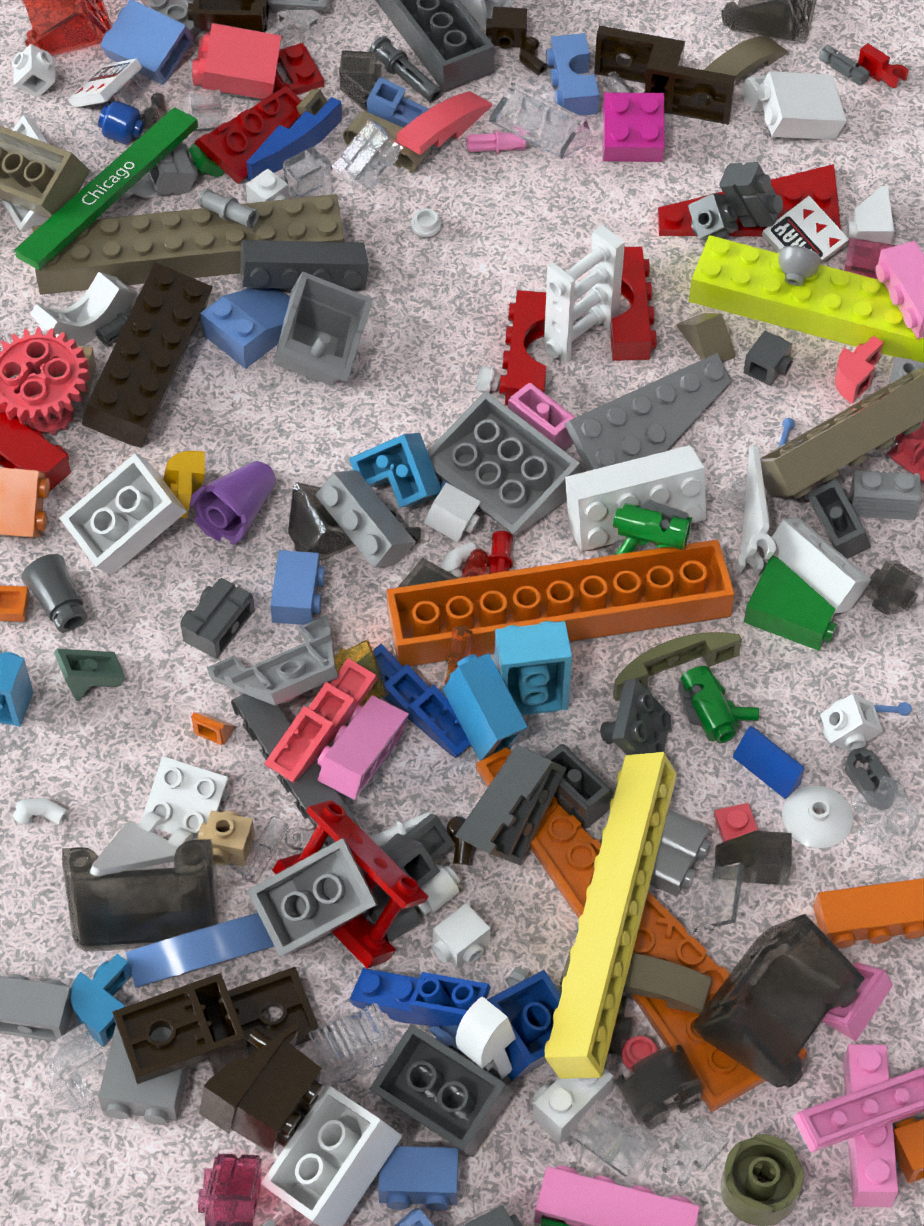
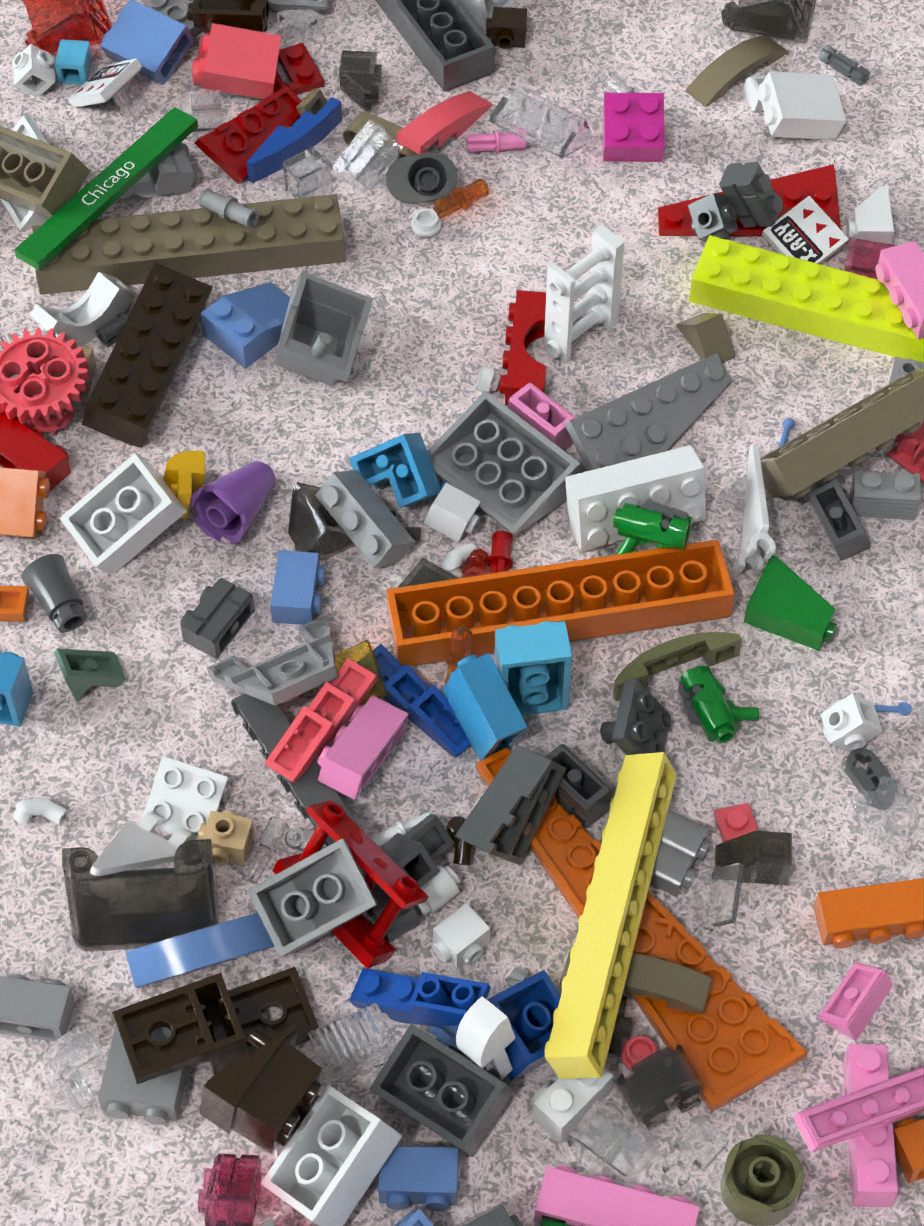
(73, 61): none -> medium azure brick
(94, 998): dark azure brick -> none
(120, 122): blue head -> none
(155, 112): clear smoke arm -> none
(204, 163): green plate -> none
(211, 728): orange slope -> none
(266, 187): white brick -> none
(281, 263): dark grey brick -> none
(389, 103): medium blue brick -> none
(397, 63): dark grey pin -> none
(421, 177): none -> dark grey piece
(461, 198): none -> clear orange axle
(528, 56): dark brown arm -> none
(569, 58): medium blue arch -> none
(631, 330): red arch -> none
(660, 67): dark brown bracket -> none
(768, 358): dark grey brick -> none
(769, 762): blue slope -> none
(778, 999): clear smoke windscreen -> none
(798, 264): light grey brick -> none
(817, 829): white dish -> none
(819, 564): white brick -> none
(857, 368): coral brick -> none
(879, 66): red plate -> none
(893, 587): clear smoke brick -> none

